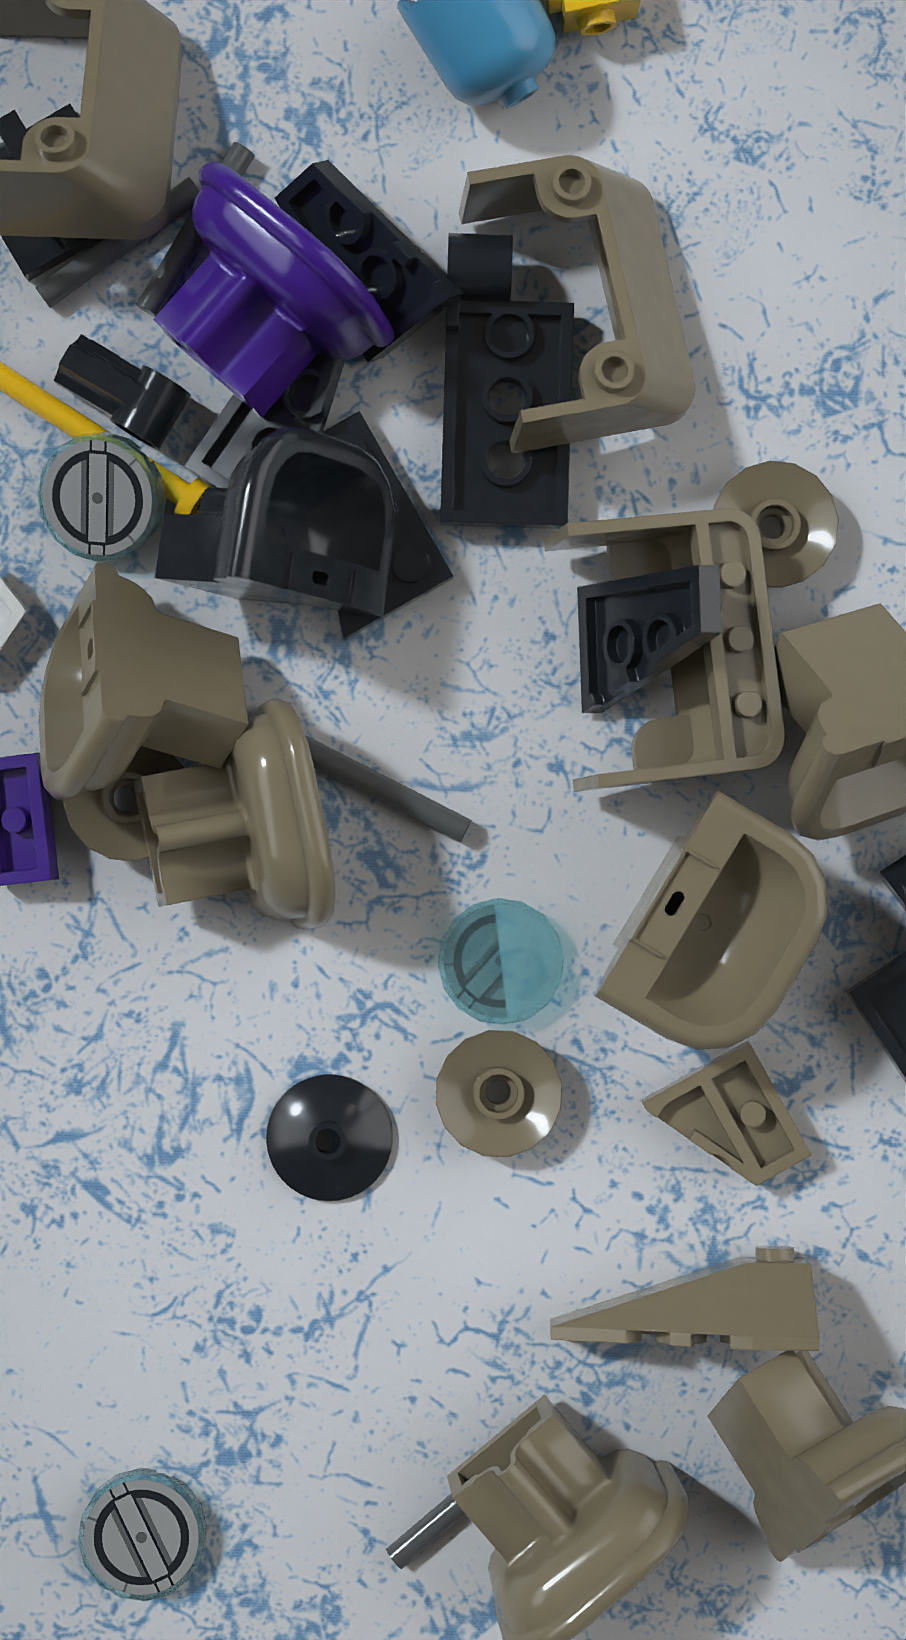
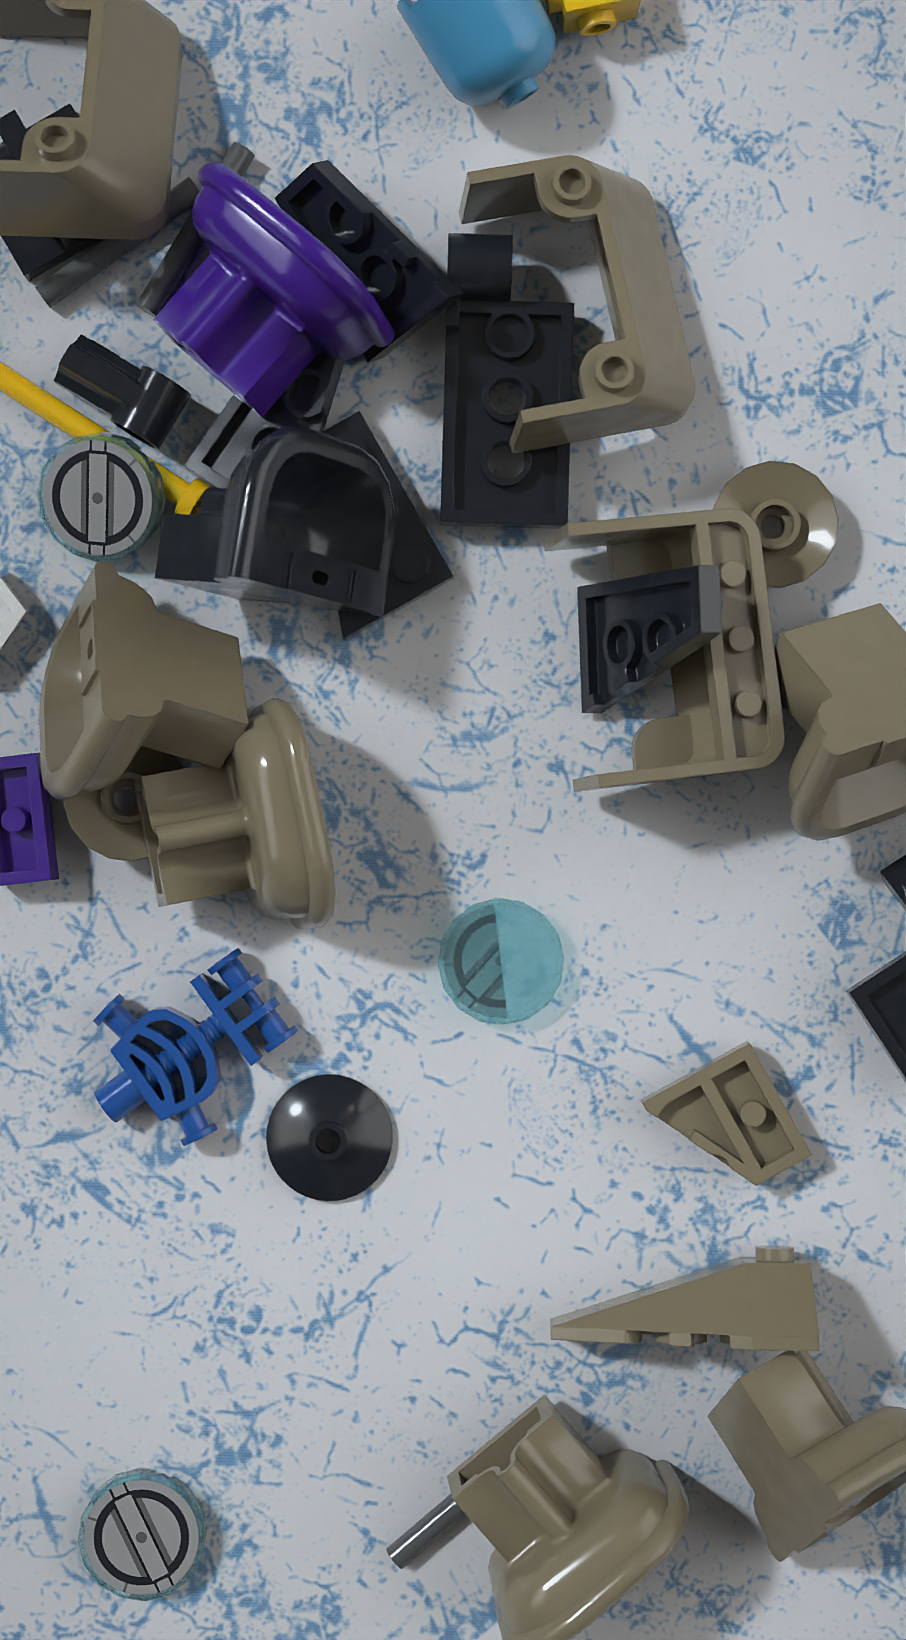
(139, 1082): none -> blue piece
(388, 791): dark grey bar -> none
(505, 1126): dark tan dish -> none
(735, 940): dark tan piece -> none

